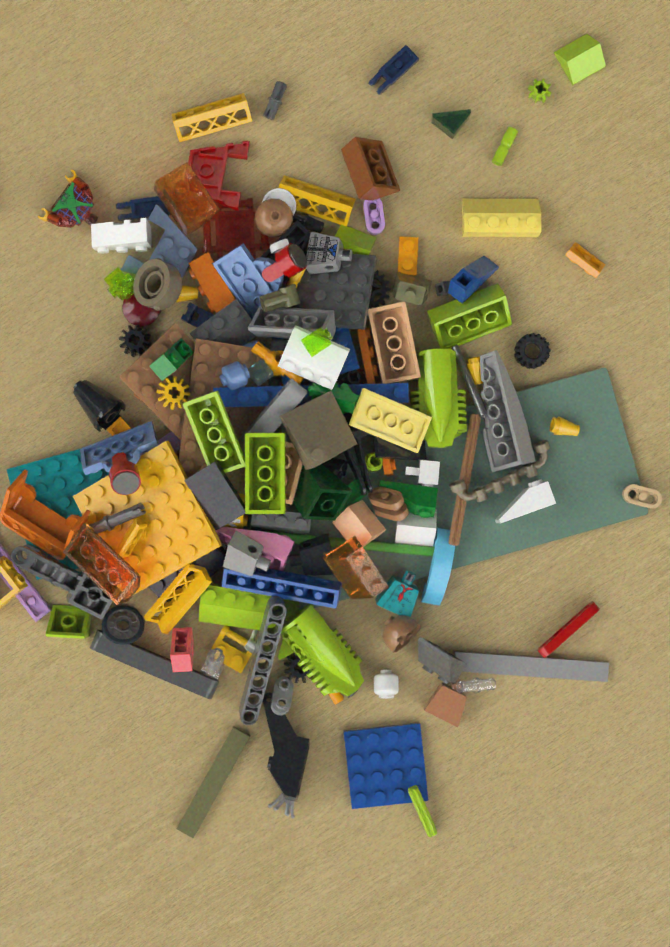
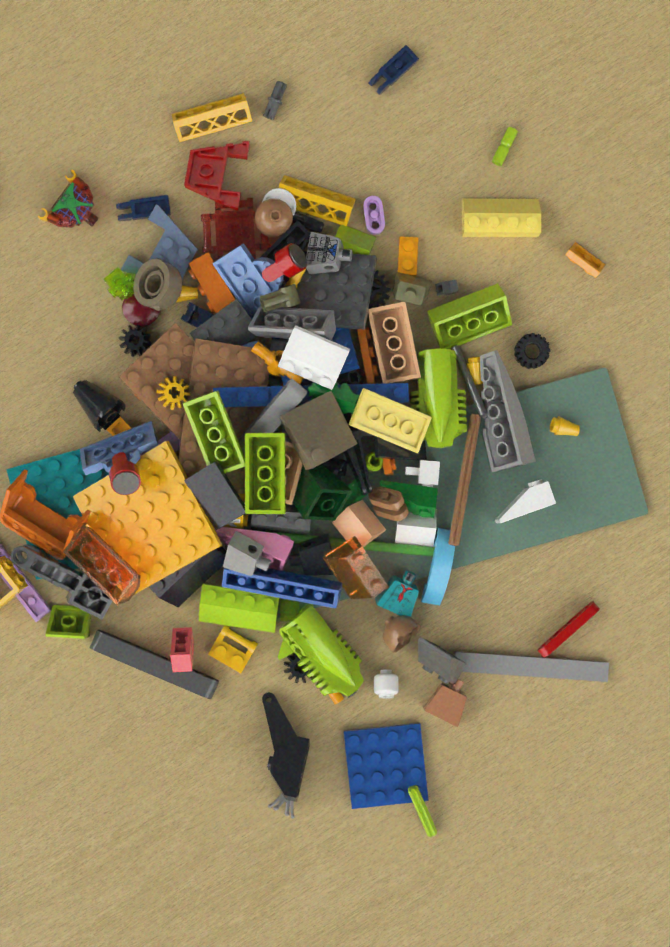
(110, 522): dark grey pin -> none
(118, 635): wheel -> none
(121, 236): white wedge -> none
(131, 537): yellow slope -> none
(171, 359): green slope -> none
(182, 598): yellow fence -> none
(186, 198): clear orange slope -> none
(213, 664): clear piece -> none
(213, 782): olive tile -> none
(234, 375): medium blue head -> none
(250, 646): white hand -> none
(260, 372): clear light blue plate -> none
(262, 652): dark grey beam -> none
(278, 245): white tile -> none
(282, 694): light grey plate -> none
(317, 341): clear neon green brick -> none
(370, 168): dark orange slope -> none
(451, 121): clear green slope -> none
(471, 278): blue slope -> none
(476, 685): clear pin -> none
(513, 477): dark tan bar -> none
(544, 90): lime gear -> none
(581, 58): lime slope -> none
(641, 496): tan plate -> none

